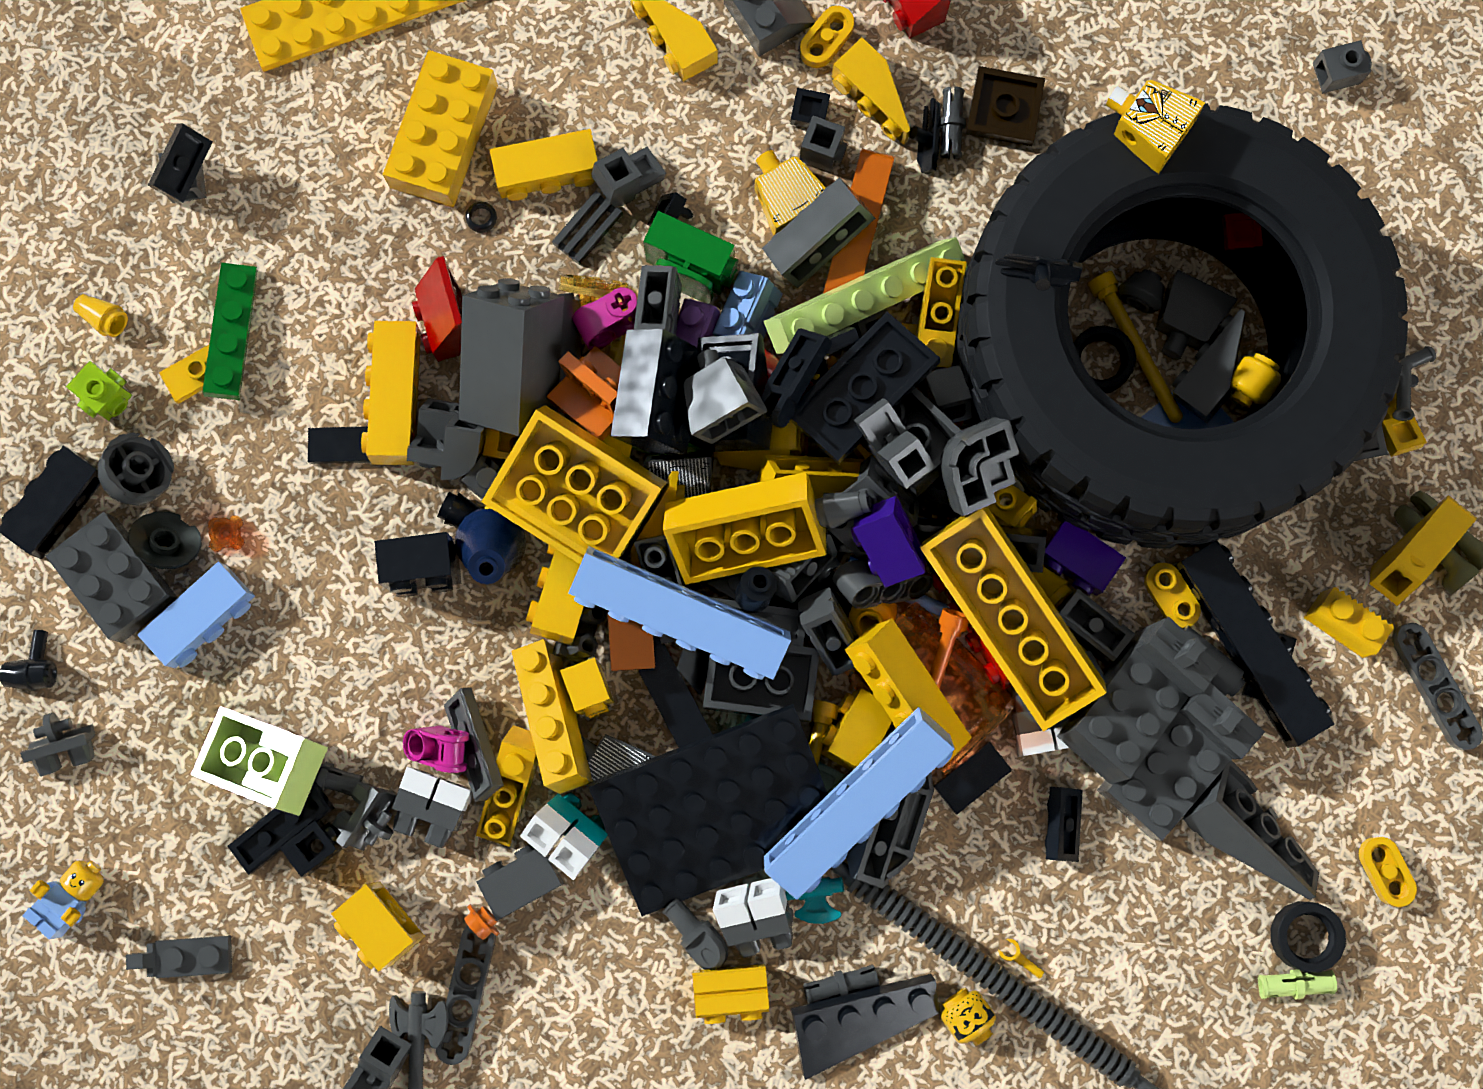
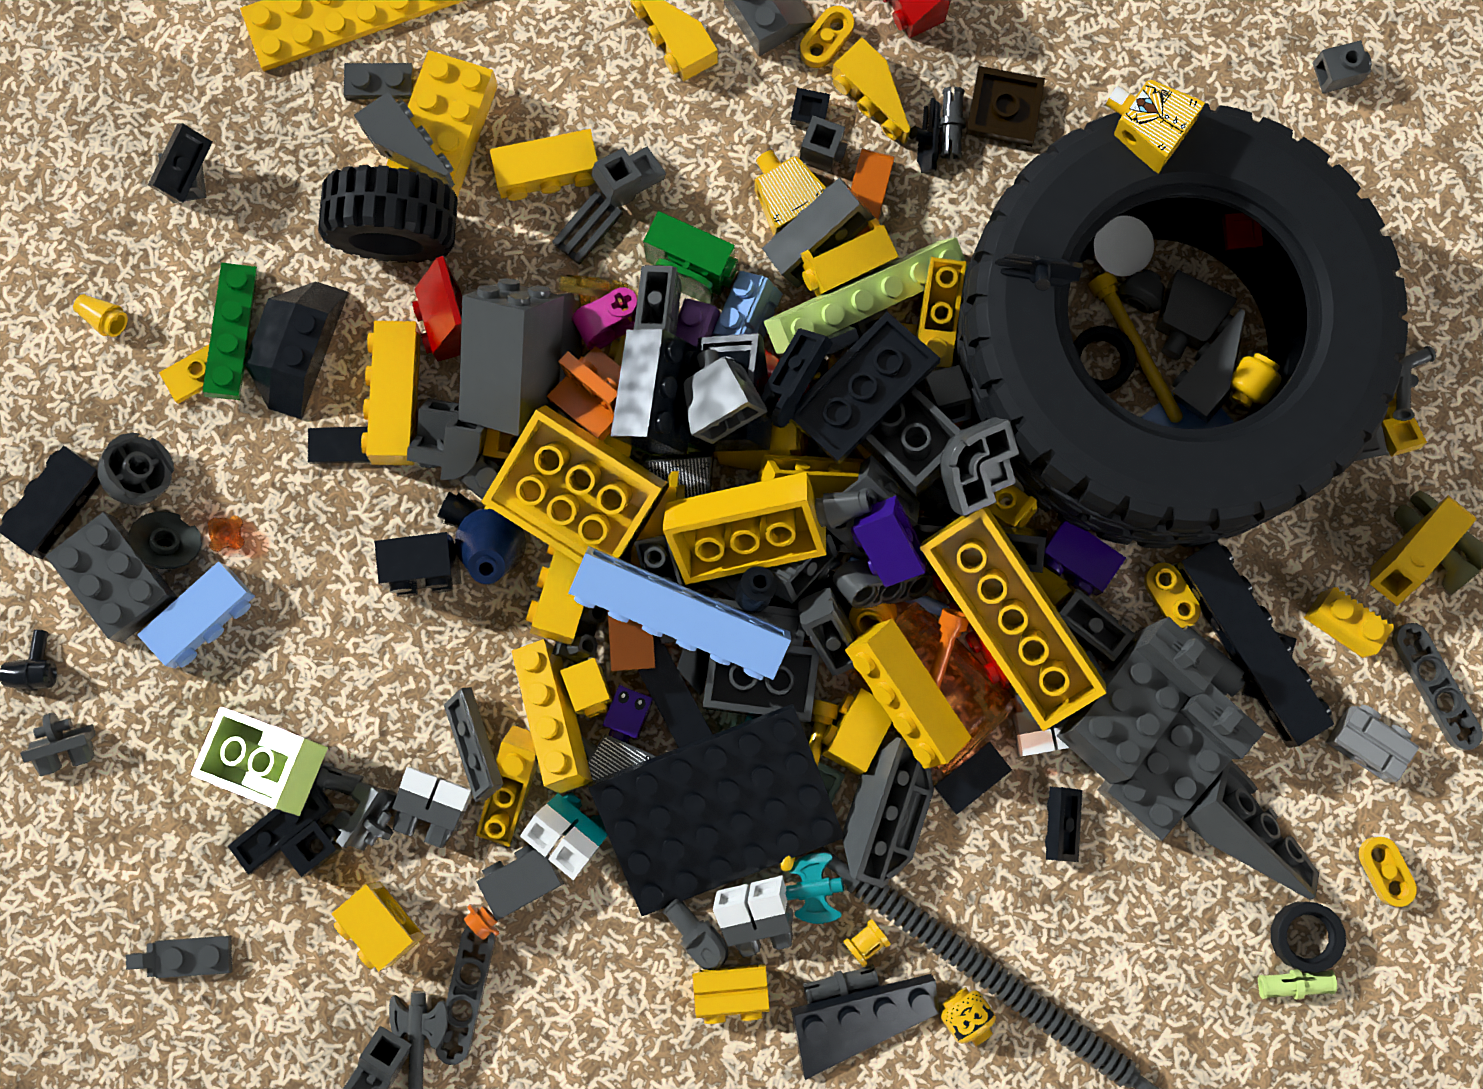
(64, 902): piece -> none
(100, 391): lime brick -> none
(293, 345): none -> black wedge
(376, 79): none -> dark grey plate
(387, 214): none -> black tyre
(396, 138): none -> dark grey slope
(437, 747): dark pink piece -> none
(484, 227): black piece -> none
(627, 714): none -> dark purple brick
(672, 205): black tile -> none
(848, 260): none -> yellow brick
(859, 803): light blue brick -> none
(867, 943): none -> yellow bush
(893, 445): dark grey brick -> none
(1022, 960): yellow hand -> none
(1124, 246): none -> white sticker
(1372, 743): none -> light grey brick

